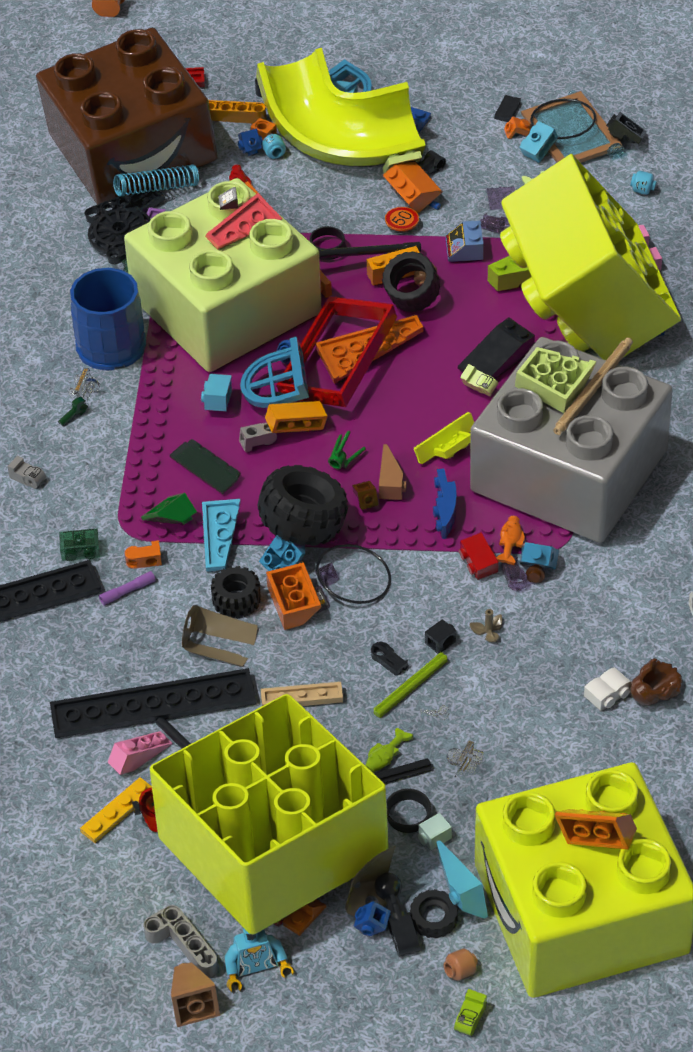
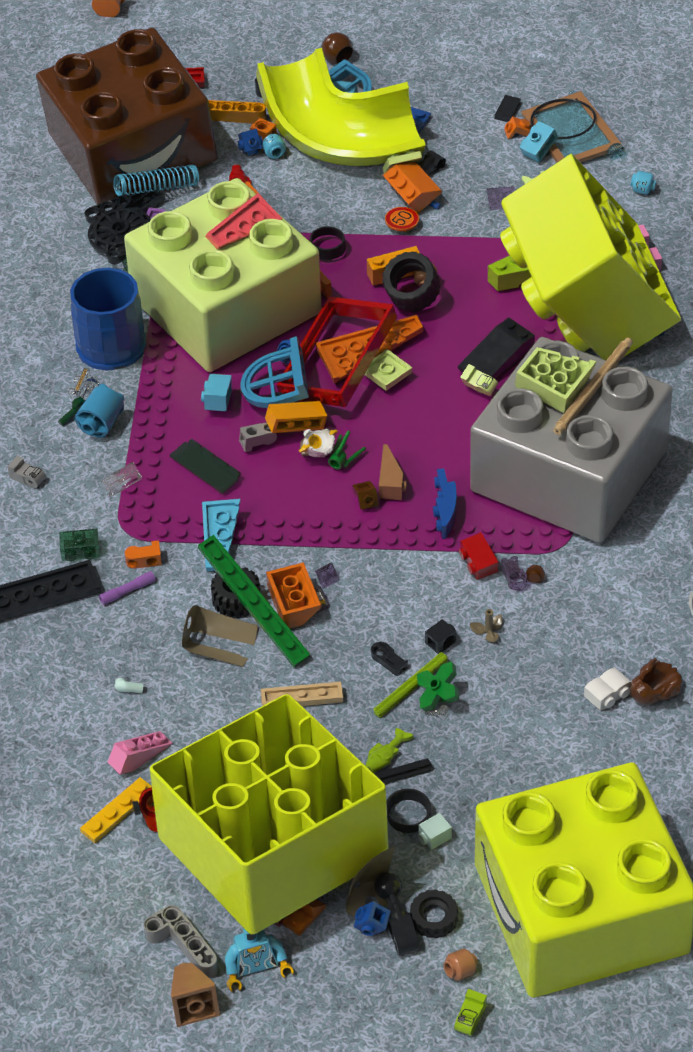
(99, 411): none -> dark azure cylinder
(121, 479): none -> clear panel
(122, 685): none -> light aqua arm
(151, 702): black plate -> none
(172, 510): green slope -> none
(175, 735): black piece -> none
(228, 199): slope -> none
(253, 601): none -> green plate
(282, 554): dark azure slope -> none
(302, 505): black tyre -> none
(317, 442): none -> white hair
(337, 47): none -> reddish brown helmet
(344, 599): black piece -> none
(366, 250): black piece -> none
(388, 370): none -> yellowish green plate
(438, 686): none -> green plant
(447, 440): neon yellow bracket -> none
(463, 886): medium azure wedge -> none
(465, 242): medium blue slope -> none
(465, 760): clear hips -> none
(494, 224): clear purple piece -> none
(511, 536): orange animal -> none
(539, 555): dark azure torso -> none
(596, 828): orange slope -> none
(622, 125): black plate -> none

